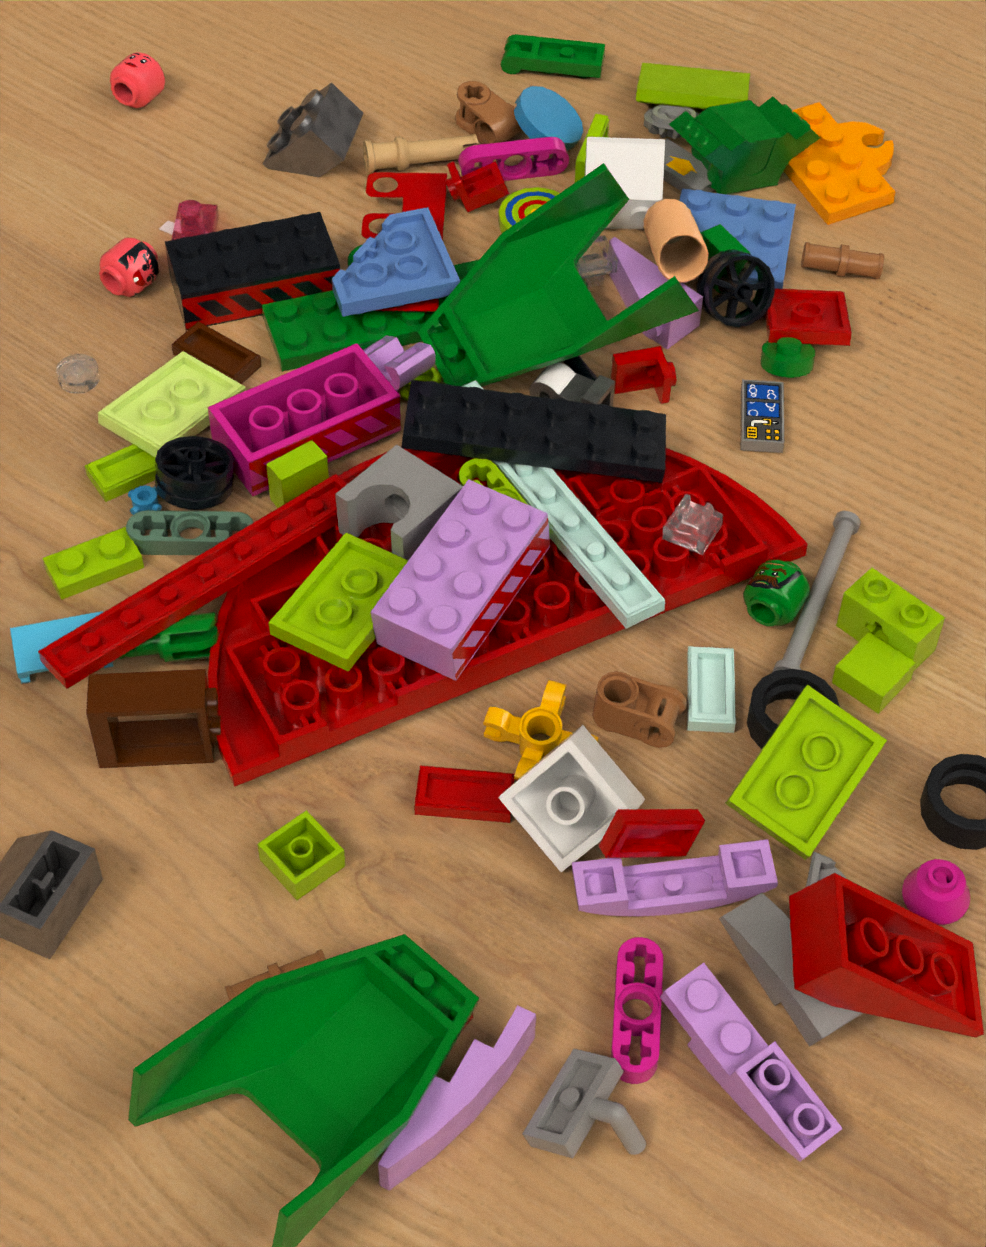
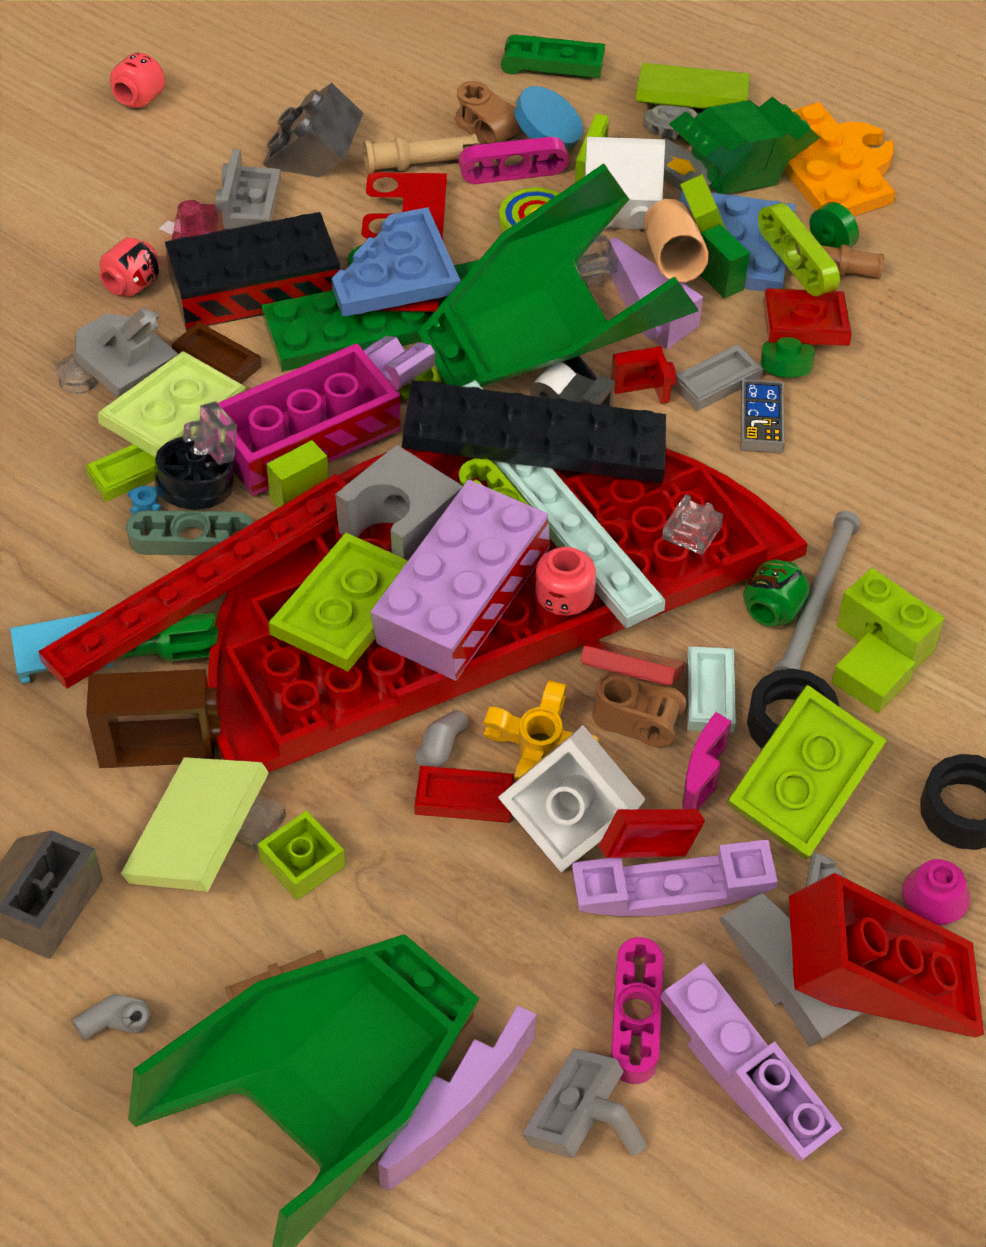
(93, 563): lime plate -> none
(114, 1013): none -> light grey arm
(121, 349): none -> light grey piece
(195, 824): none -> yellowish green tile
(213, 433): none -> clear tile
(247, 193): none -> light grey bracket
(260, 822): none -> clear plate
(440, 738): none -> light grey arm
(477, 187): red bracket -> none
(565, 581): none -> coral head
(632, 662): none -> tile
(701, 203): none -> lime piece
(703, 765): none -> dark pink slope
(717, 377): none -> light grey tile
(735, 288): black wheel -> none
(813, 266): none -> lime beam
(834, 226): none -> green wheel

